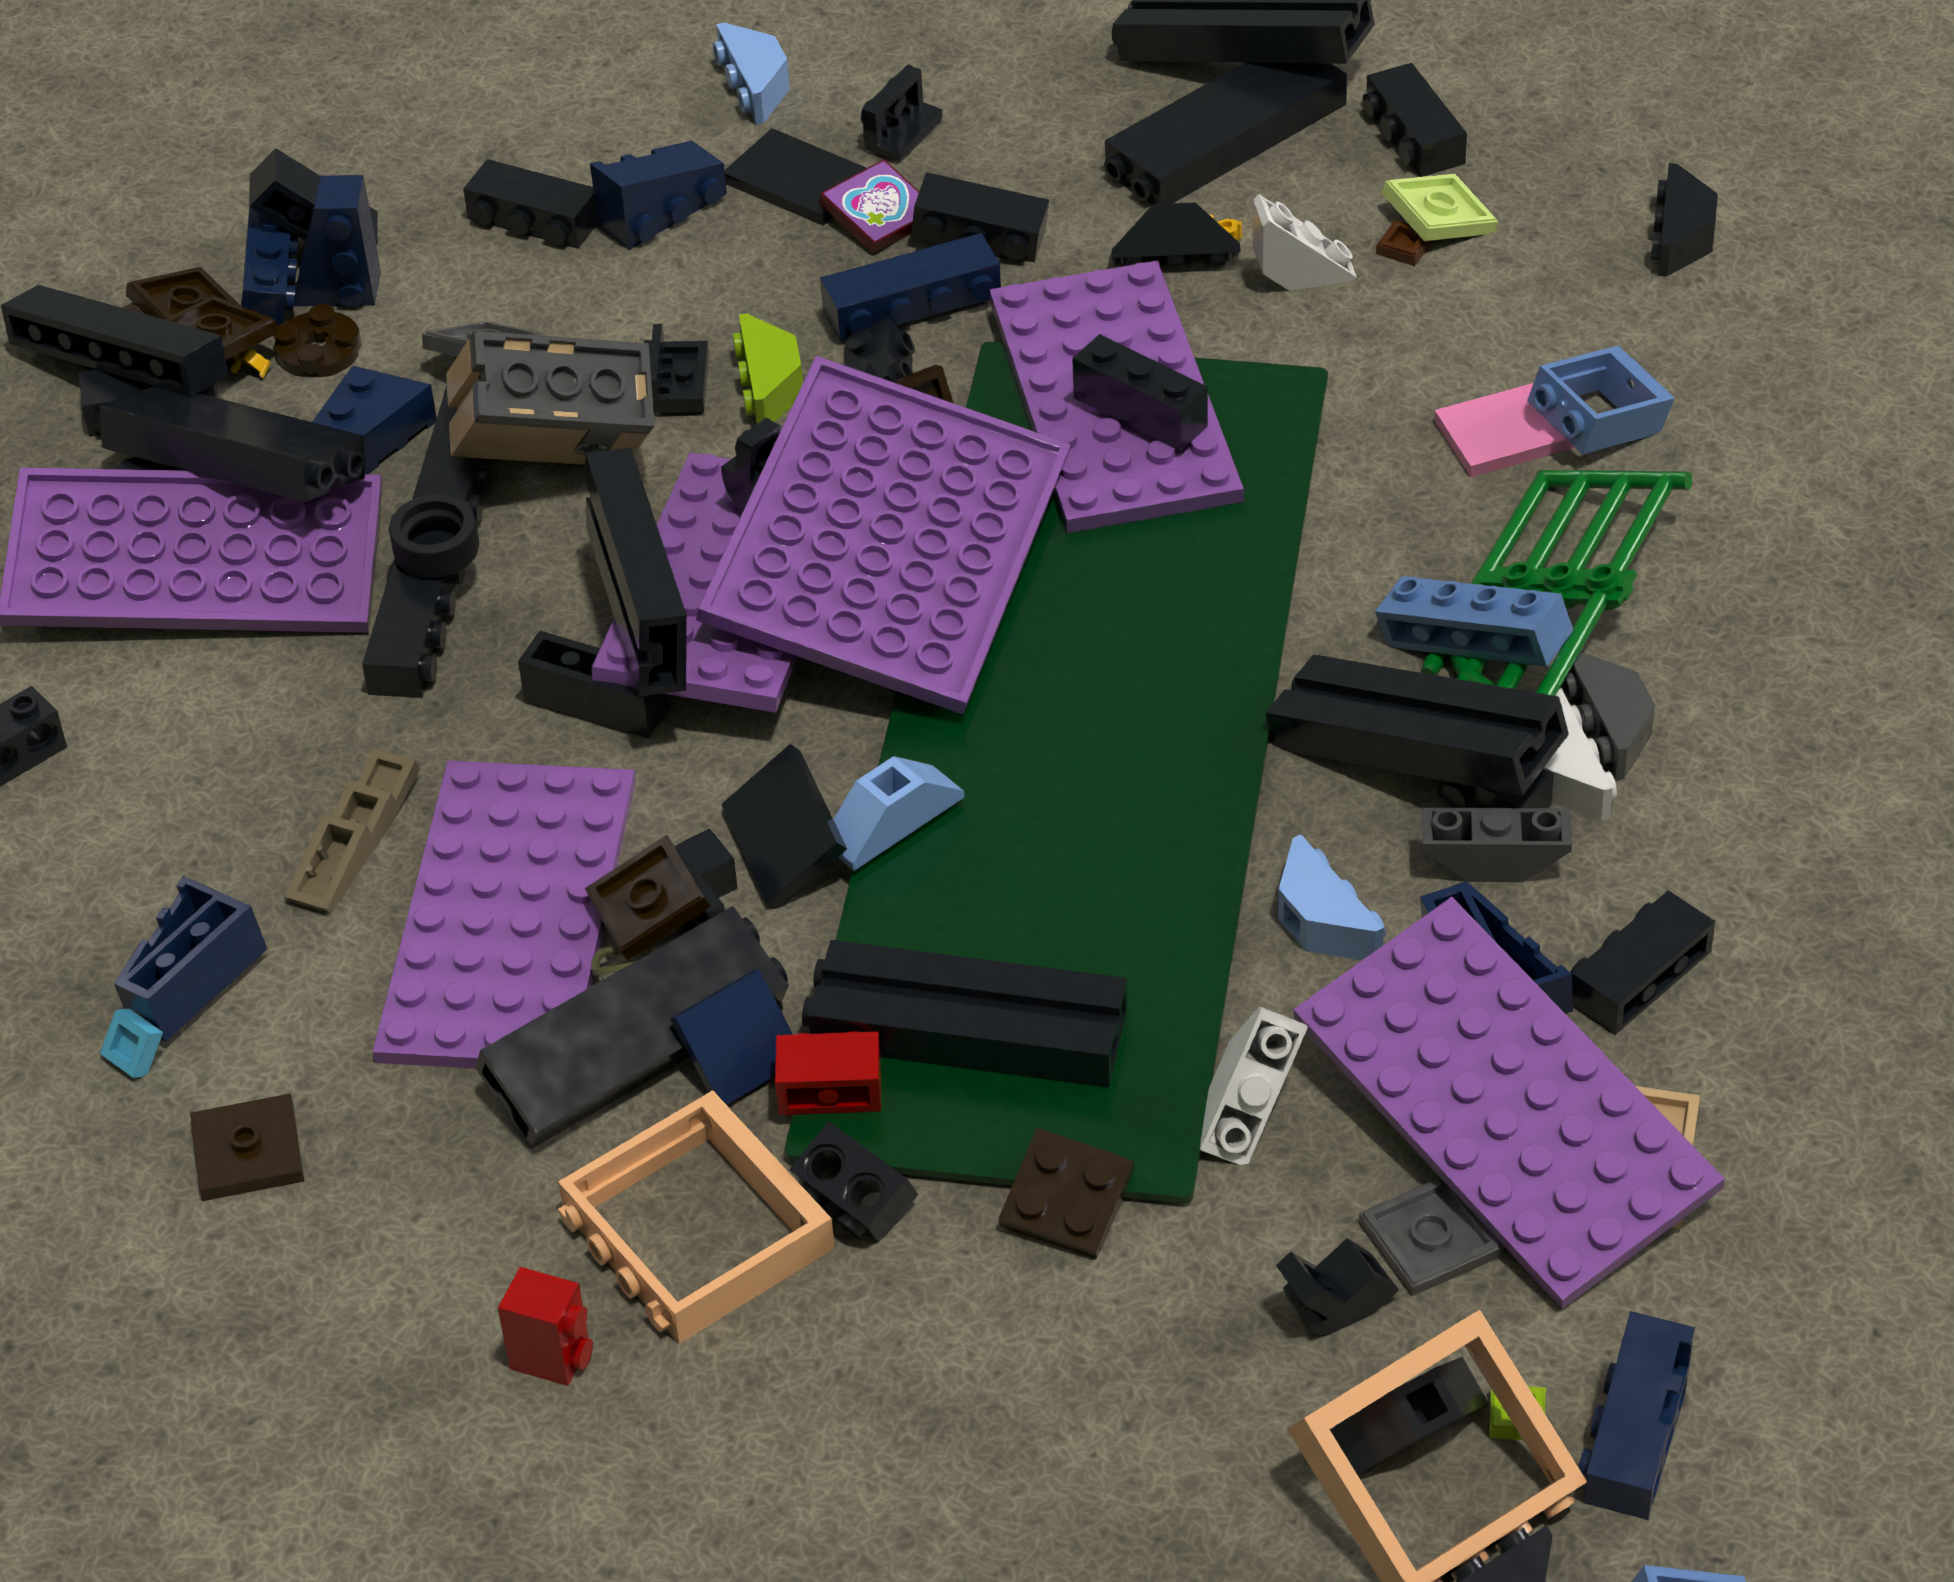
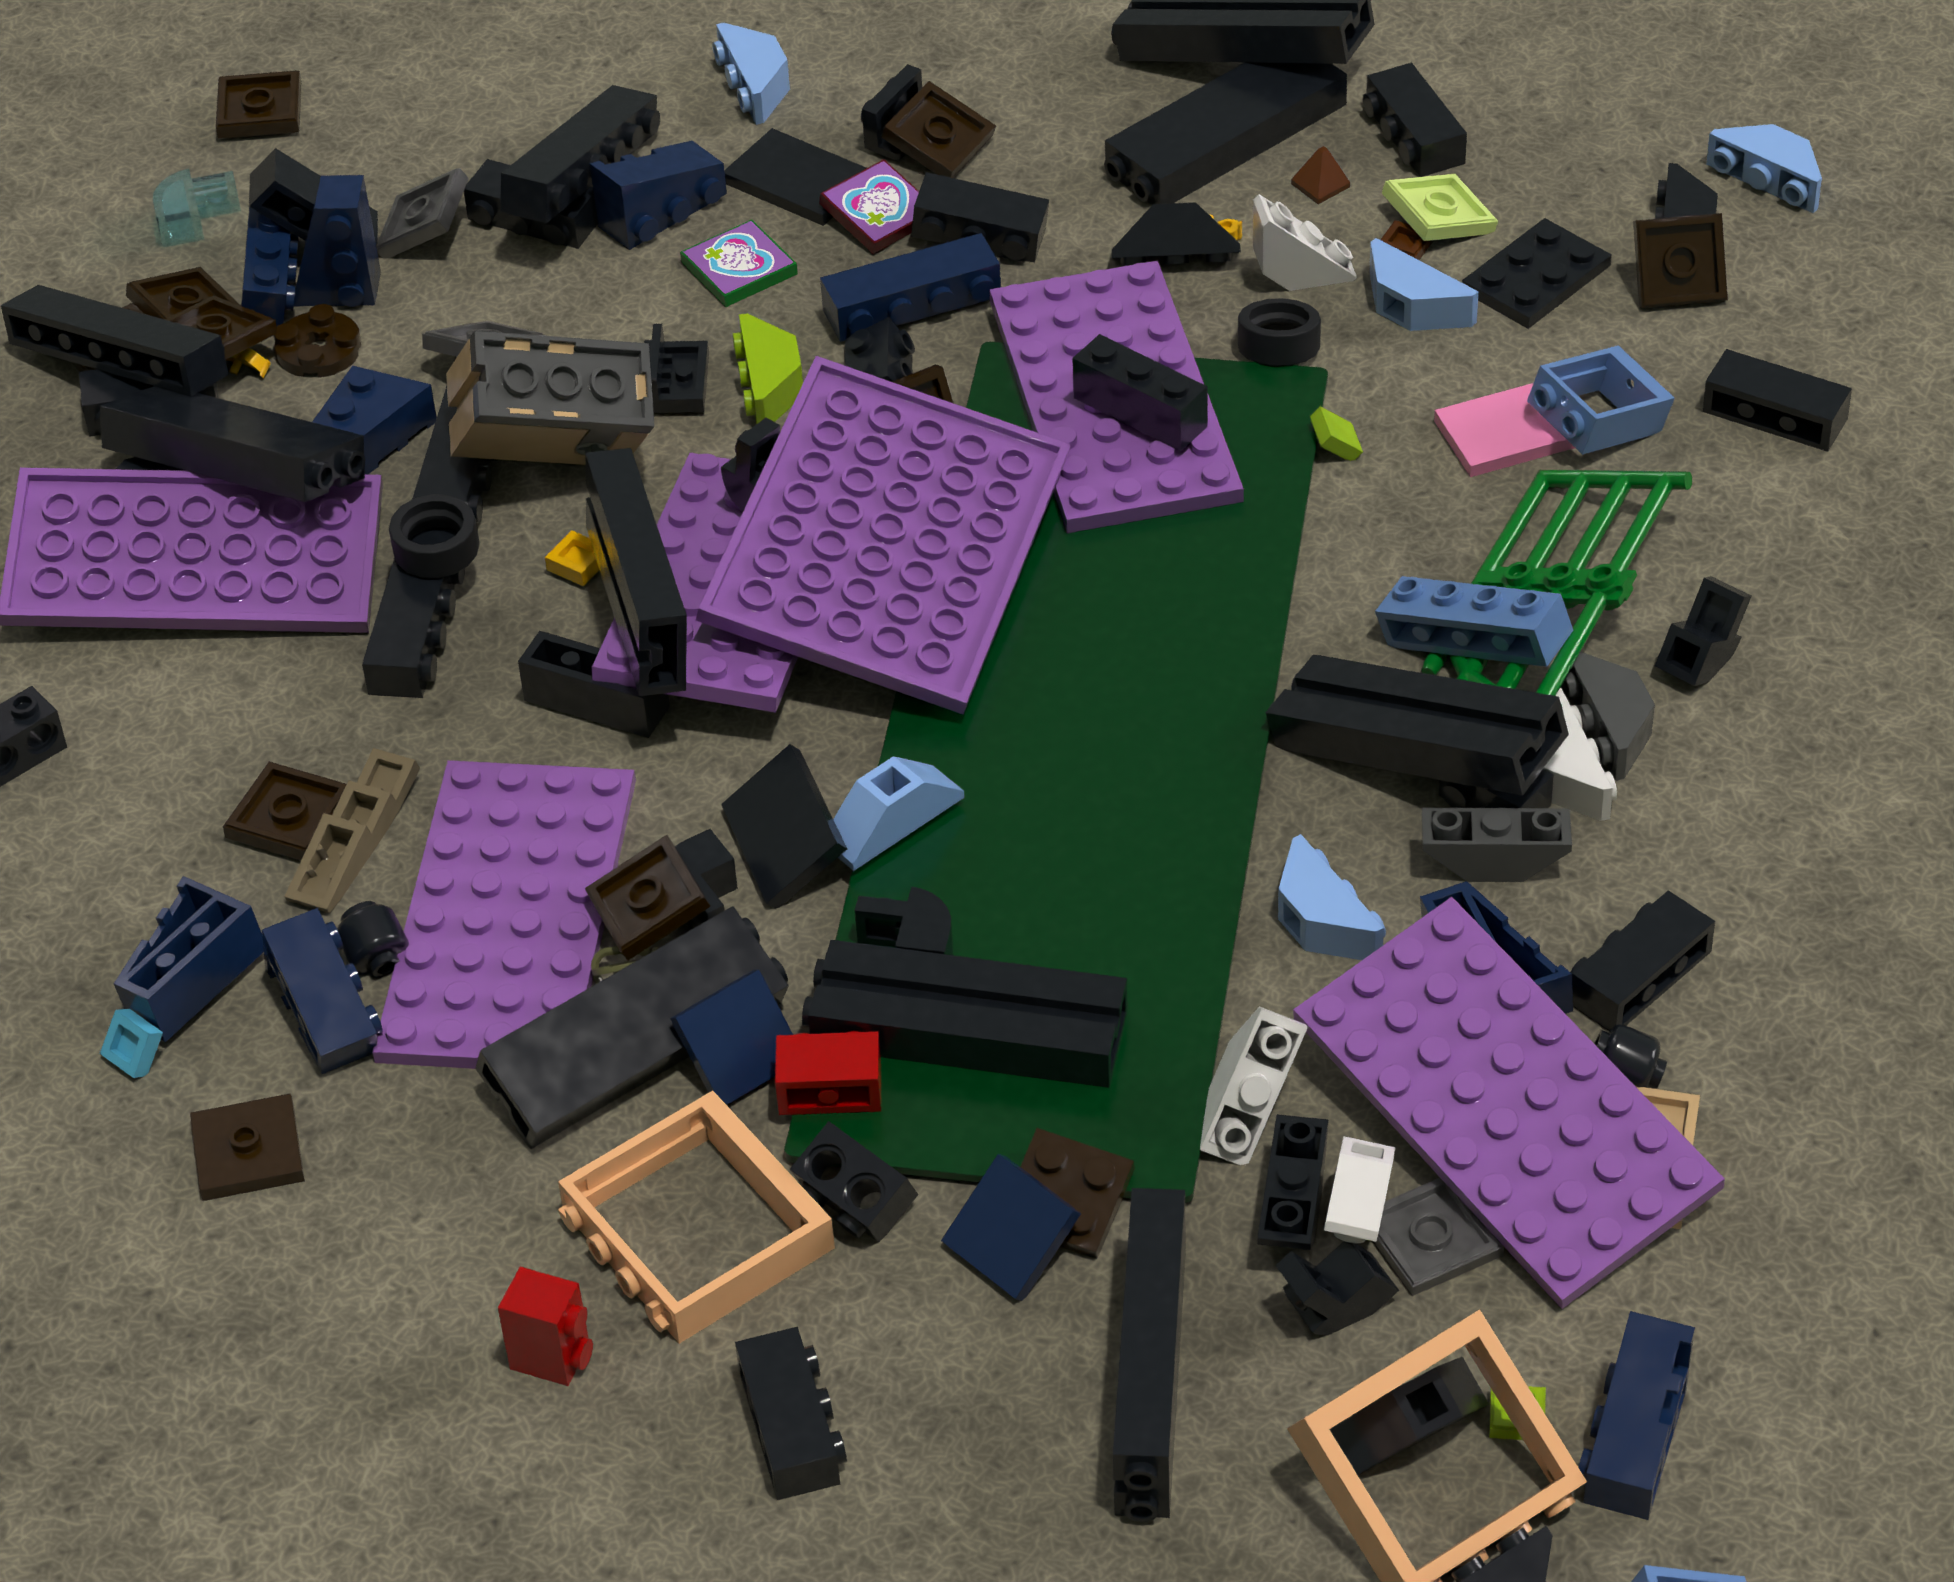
(184, 201): none -> clear light blue brick
(258, 104): none -> dark brown plate
(283, 810): none -> dark brown plate
(321, 990): none -> dark blue wedge
(372, 938): none -> black head
(422, 213): none -> flat silver tile
(559, 166): none -> black brick
(573, 559): none -> yellow plate
(738, 263): none -> tile
(790, 1412): none -> black brick
(913, 924): none -> black brick
(938, 131): none -> dark brown plate
(1010, 1227): none -> dark blue tile
(1149, 1355): none -> black brick
(1279, 332): none -> black tyre
(1294, 1183): none -> black slope
(1321, 177): none -> reddish brown slope
(1336, 434): none -> lime tile
(1359, 1190): none -> white slope
(1417, 293): none -> light blue slope
(1537, 272): none -> black plate
(1633, 1054): none -> black head
(1680, 260): none -> dark brown plate
(1708, 637): none -> black brick
(1768, 161): none -> light blue slope
(1777, 400): none -> black brick

